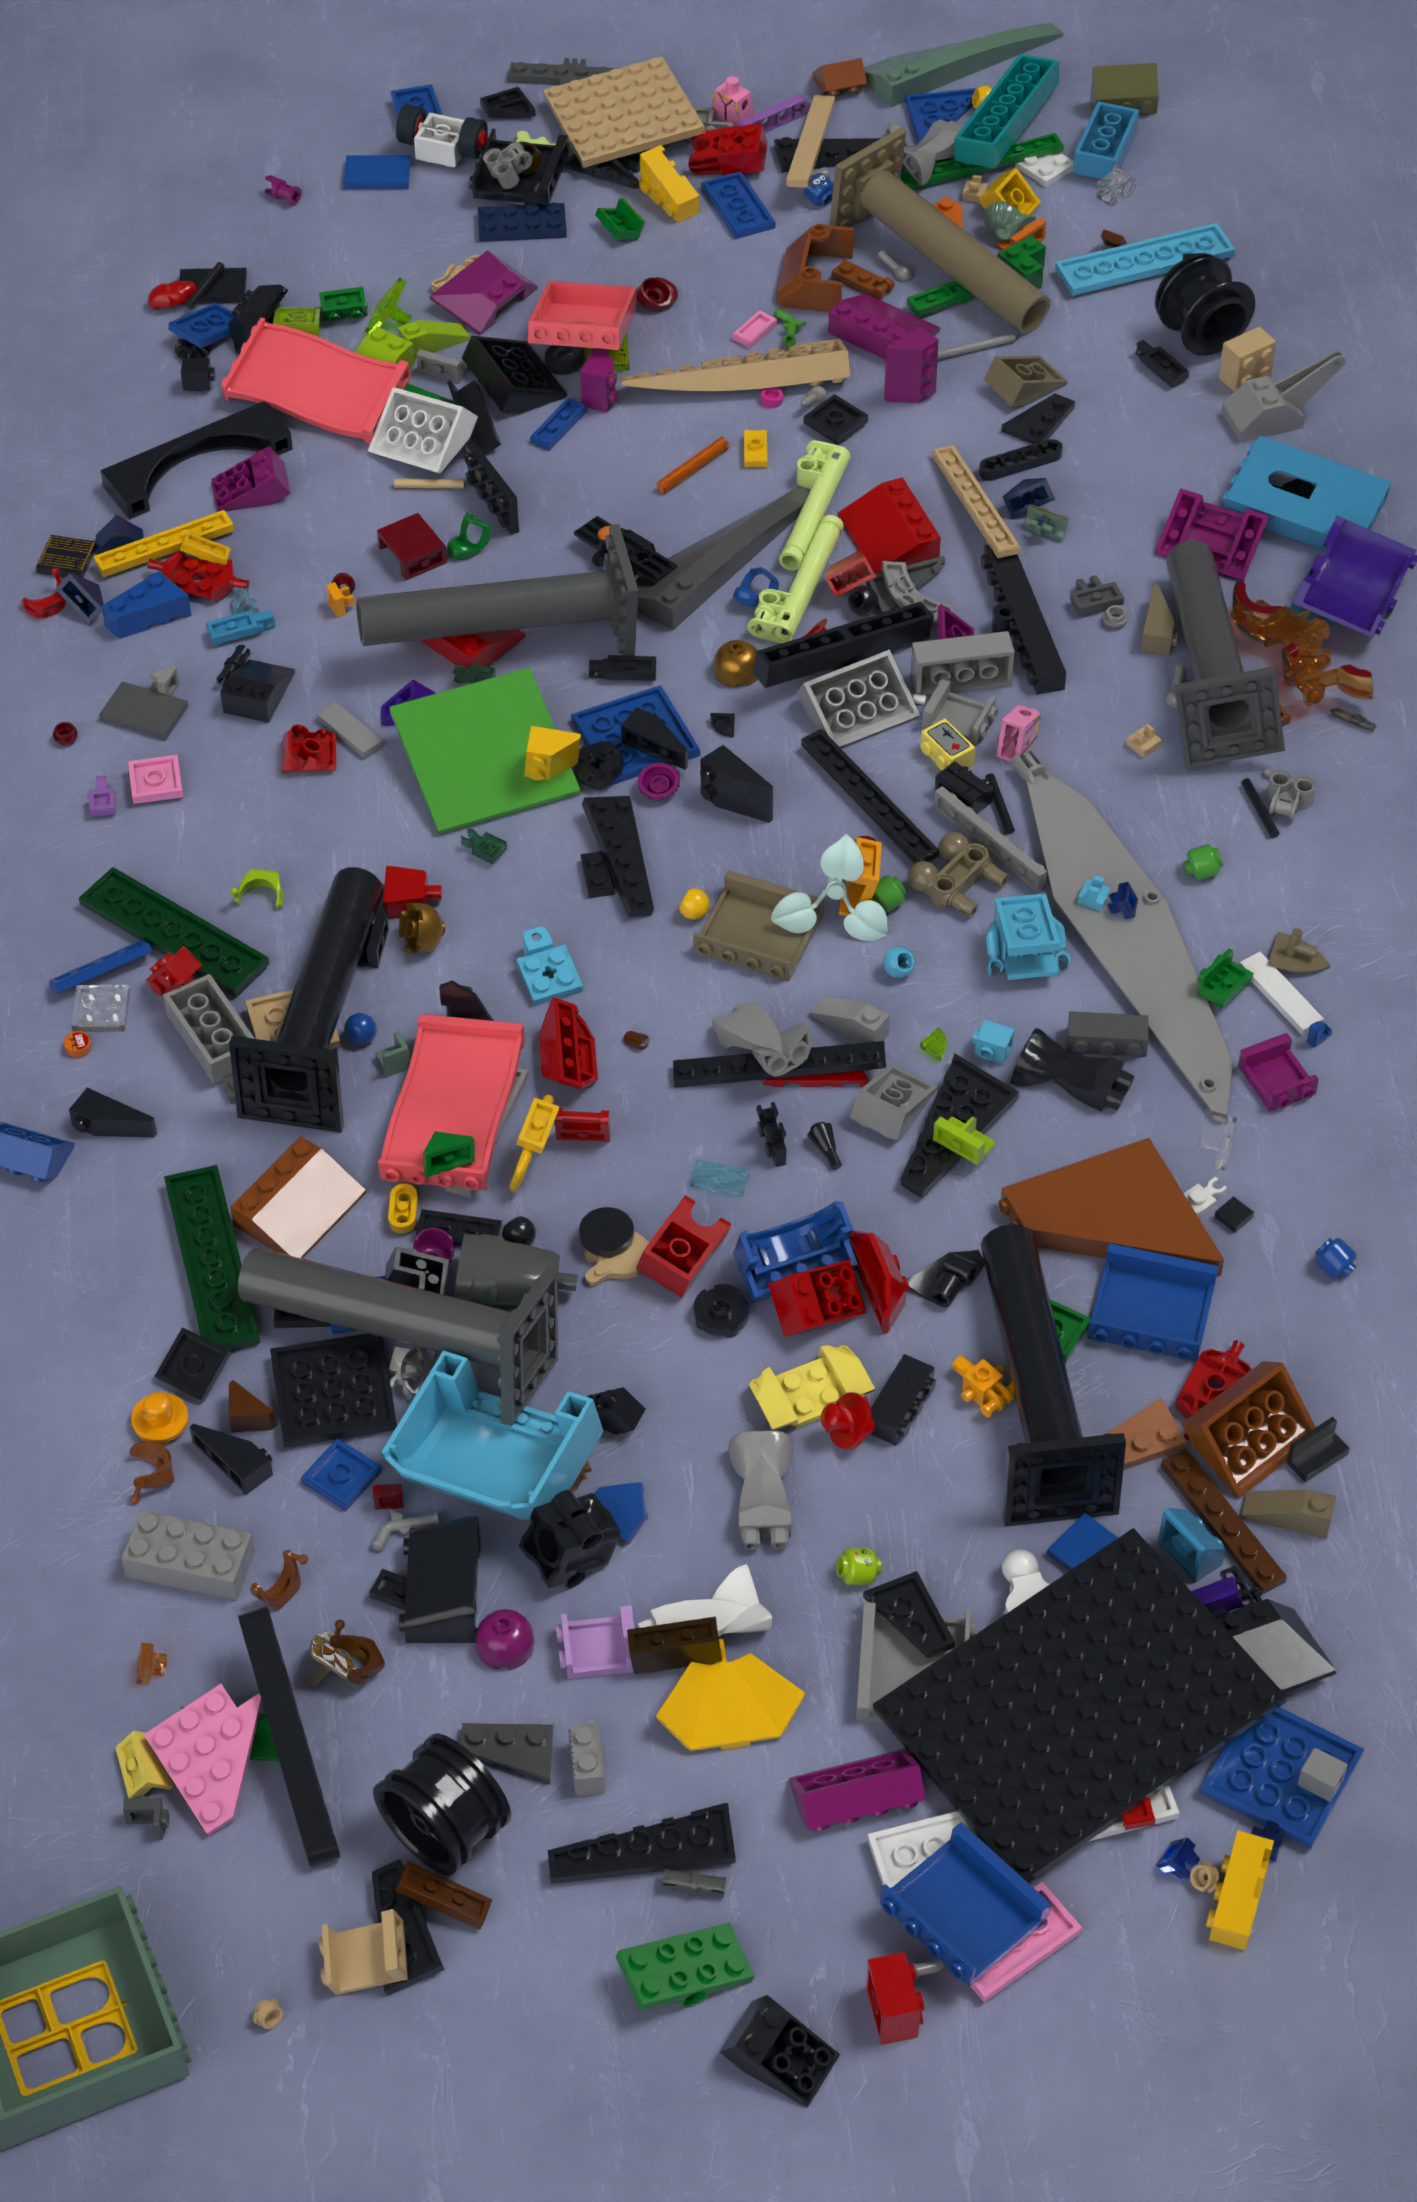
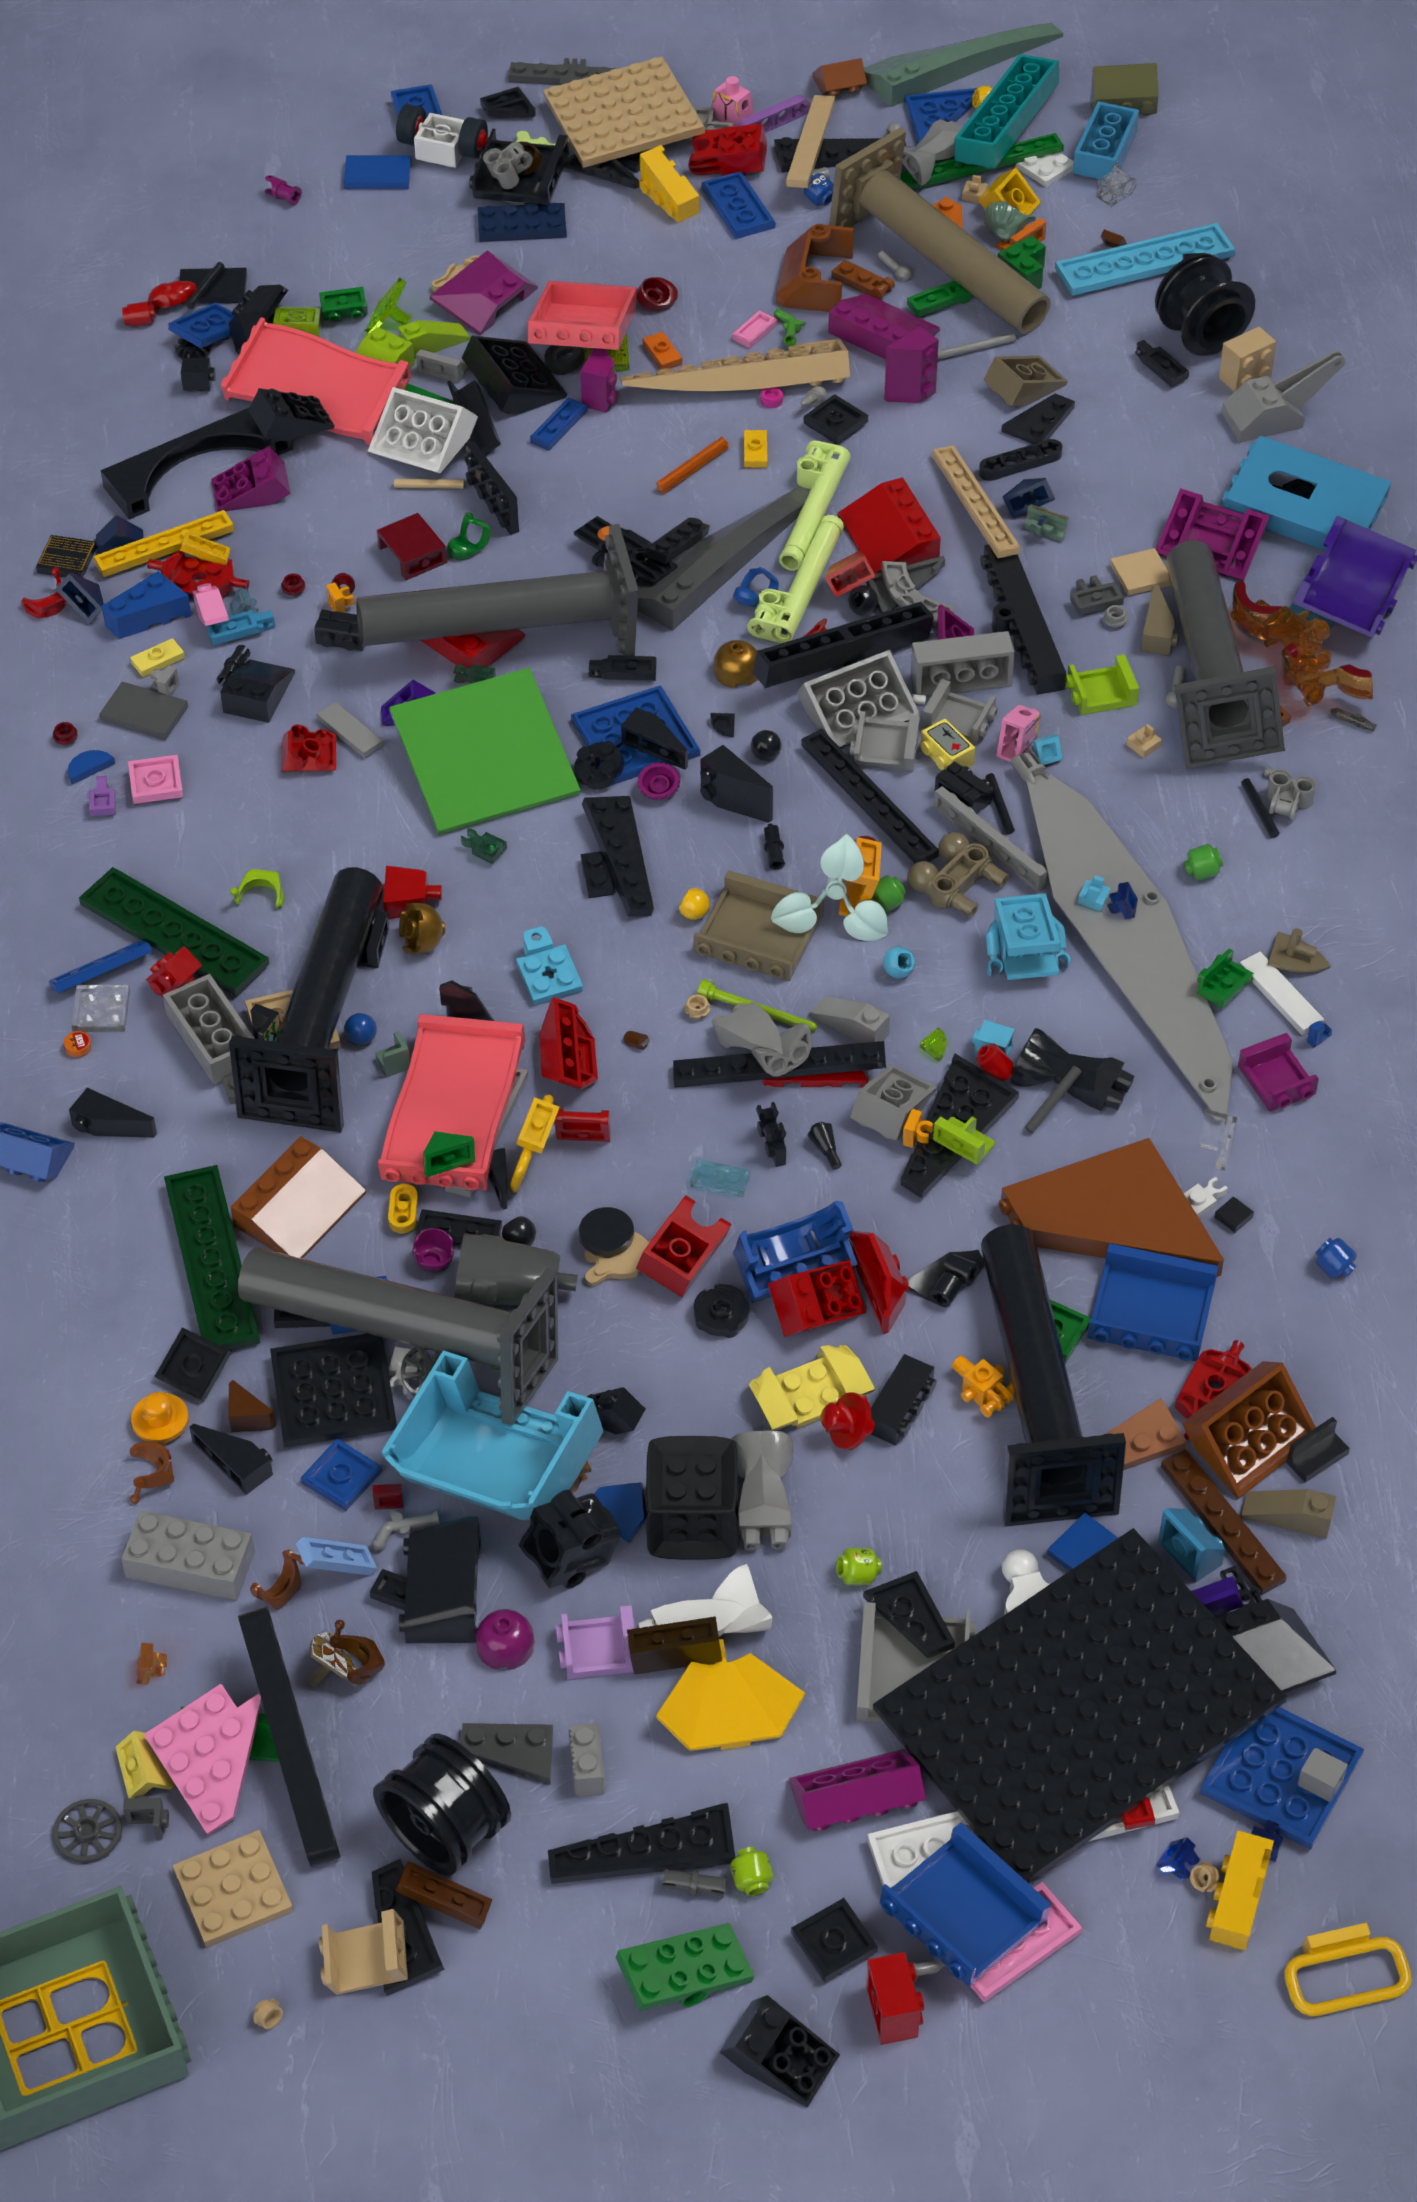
(87, 1831): none -> dark grey wheel
(88, 764): none -> blue tile
(138, 314): none -> red brick
(157, 657): none -> light yellow plate
(209, 604): none -> bright pink slope
(232, 1888): none -> tan plate
(264, 1022): none -> black panel
(288, 415): none -> black slope
(293, 584): none -> dark red plate
(336, 1556): none -> light blue plate
(338, 630): none -> black brick
(417, 1270): black brick -> none
(498, 1175): none -> black slope
(550, 752): yellow slope -> none
(621, 221): green bracket -> none
(662, 350): none -> orange plate
(677, 540): none -> black plate
(692, 1497): none -> black piece
(697, 1006): none -> tan plate
(712, 992): none -> lime piece
(752, 1871): none -> lime head
(766, 745): none -> black piece
(774, 847): none -> black axle
(834, 1940): none -> black plate
(885, 742): none -> light grey panel
(914, 1129): none -> light orange tile
(995, 1062): none -> red brick
(1047, 749): none -> medium azure tile
(1053, 1099): none -> dark grey bar
(1103, 687): none -> lime panel
(1107, 1033): dark grey brick -> none
(1140, 571): none -> tan tile
(1338, 1945): none -> yellow bar

